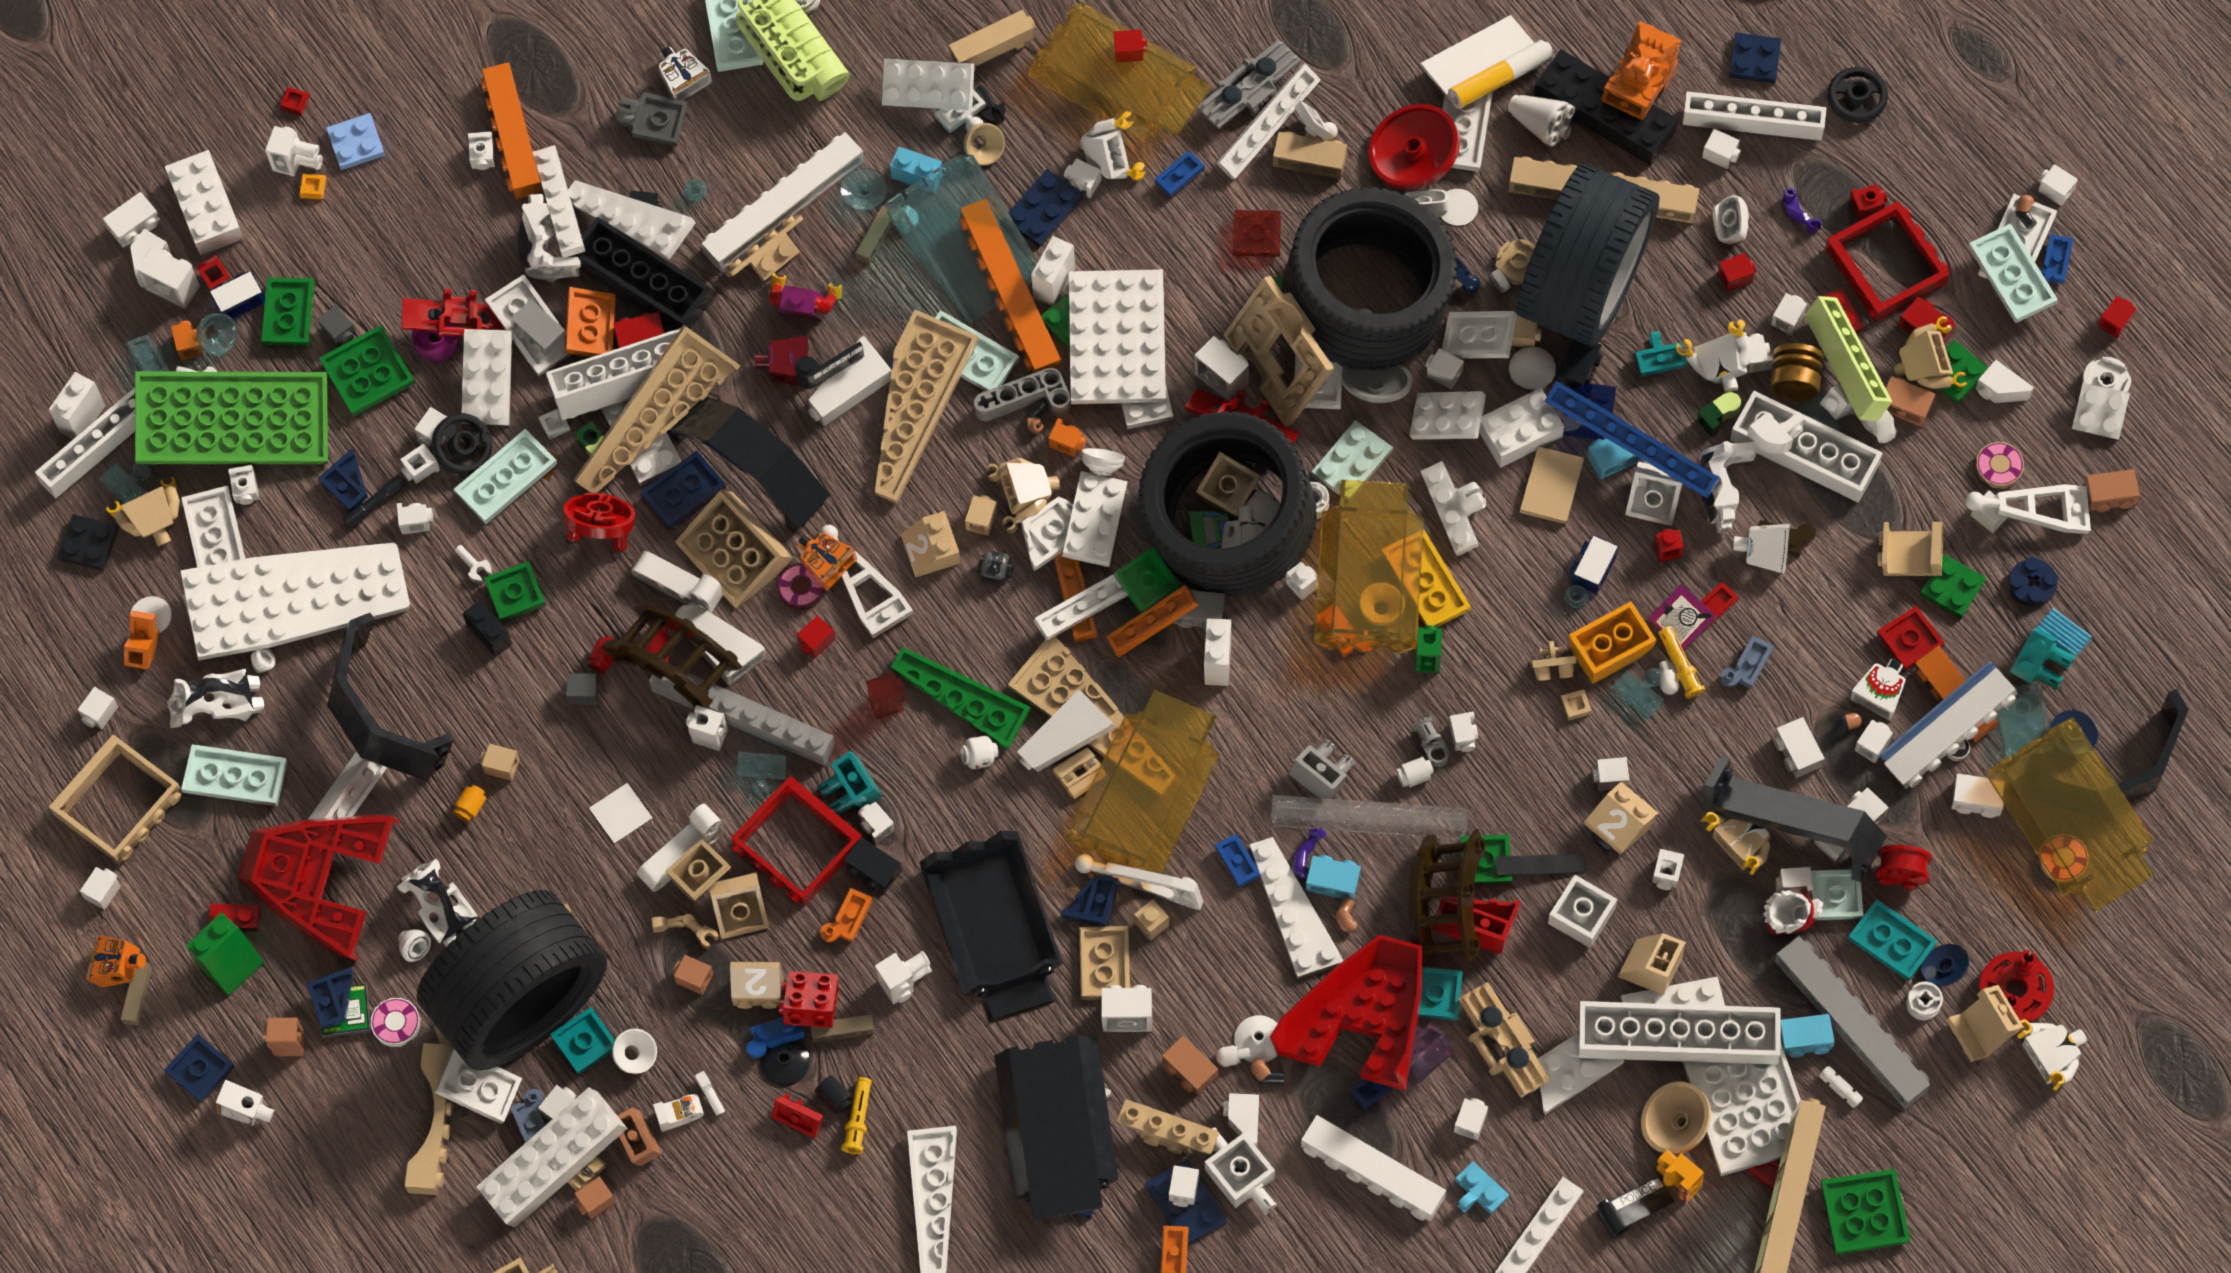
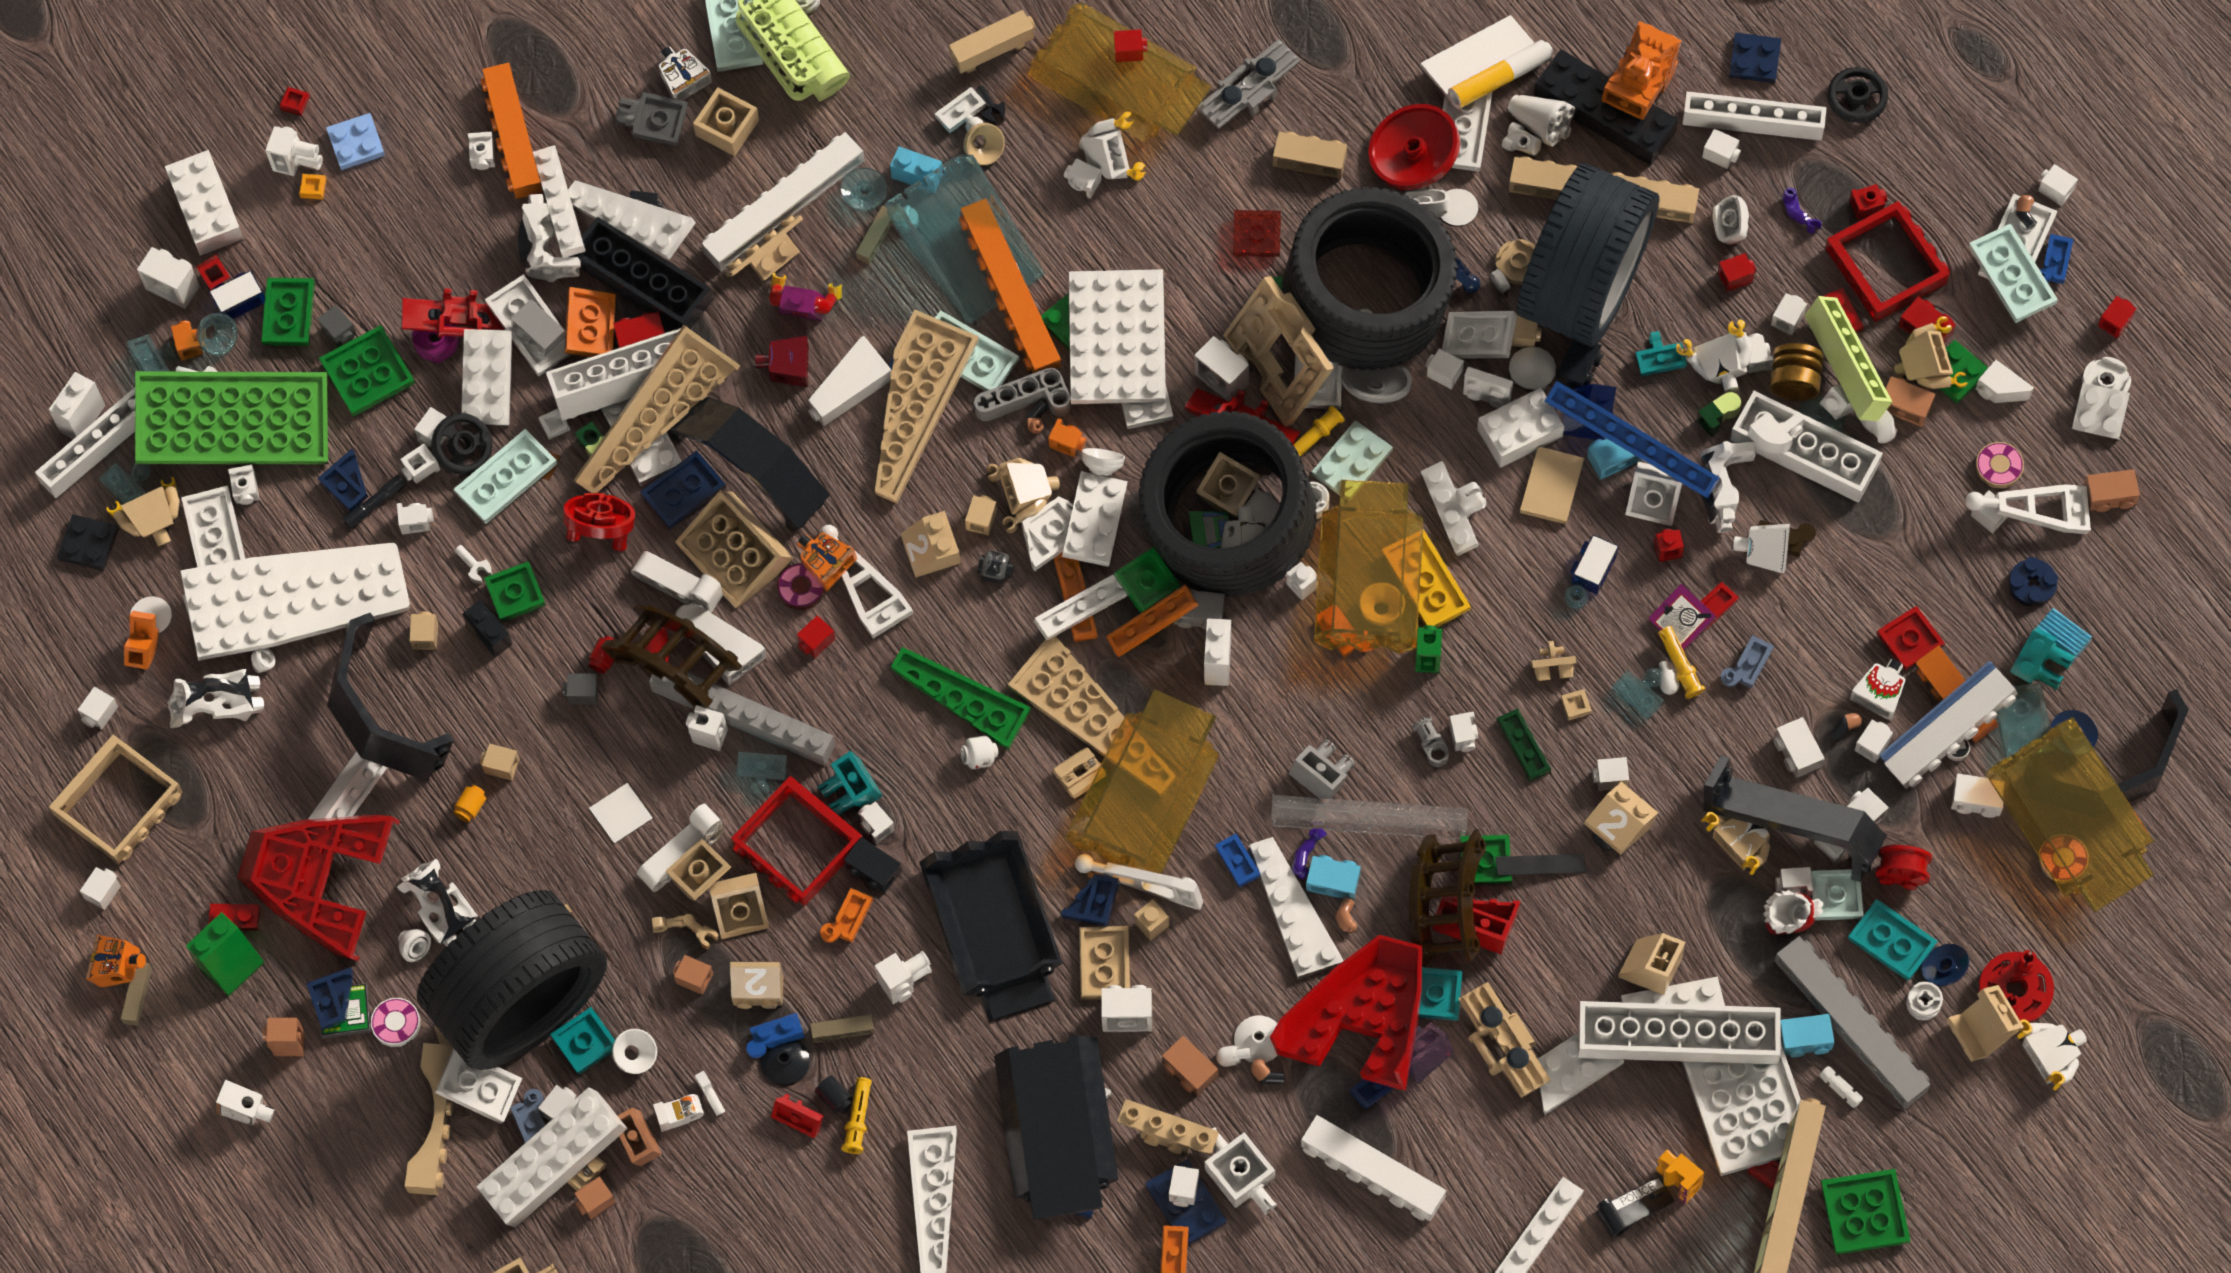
(131, 219): white brick -> none
(140, 247): white slope -> none
(199, 1068): dark blue plate -> none
(234, 775): light aqua plate -> none
(423, 631): none -> tan brick
(692, 185): clear light blue plate -> none
(726, 121): none -> tan brick
(809, 999): red brick -> none
(811, 374): black door -> none
(886, 695): clear red brick -> none
(928, 84): white plate -> none
(1044, 207): dark blue plate -> none
(1052, 271): white brick -> none
(1065, 732): white slope -> none
(1179, 173): blue plate -> none
(1243, 1114): white slope -> none
(1268, 121): white plate -> none
(1314, 123): white plate -> none
(1320, 428): none -> yellow pin
(1415, 772): white brick -> none
(1447, 415): white plate -> none
(1471, 1118): white brick -> none
(1480, 1188): medium azure plate -> none
(1487, 387): none -> white plate
(1521, 140): none -> white plate
(1523, 745): none -> dark green tile
(1582, 911): white brick -> none
(1611, 642): light orange brick -> none
(1666, 1112): tan dish -> none
(1670, 862): white brick -> none
(1911, 551): tan panel -> none
(1955, 588): green plate -> none

